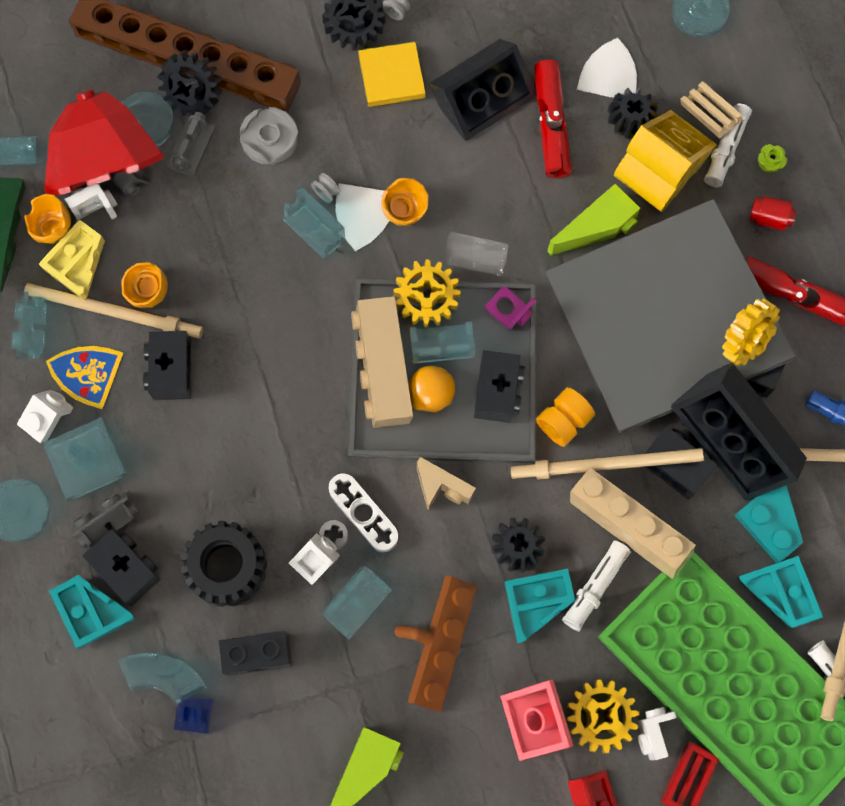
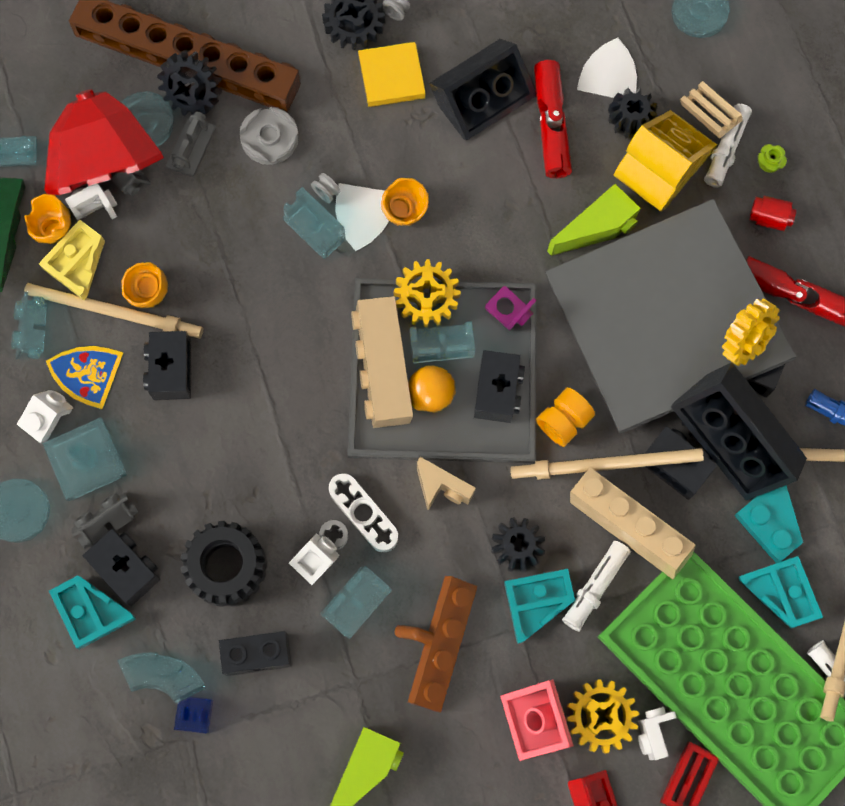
(476, 253): clear slope -> none

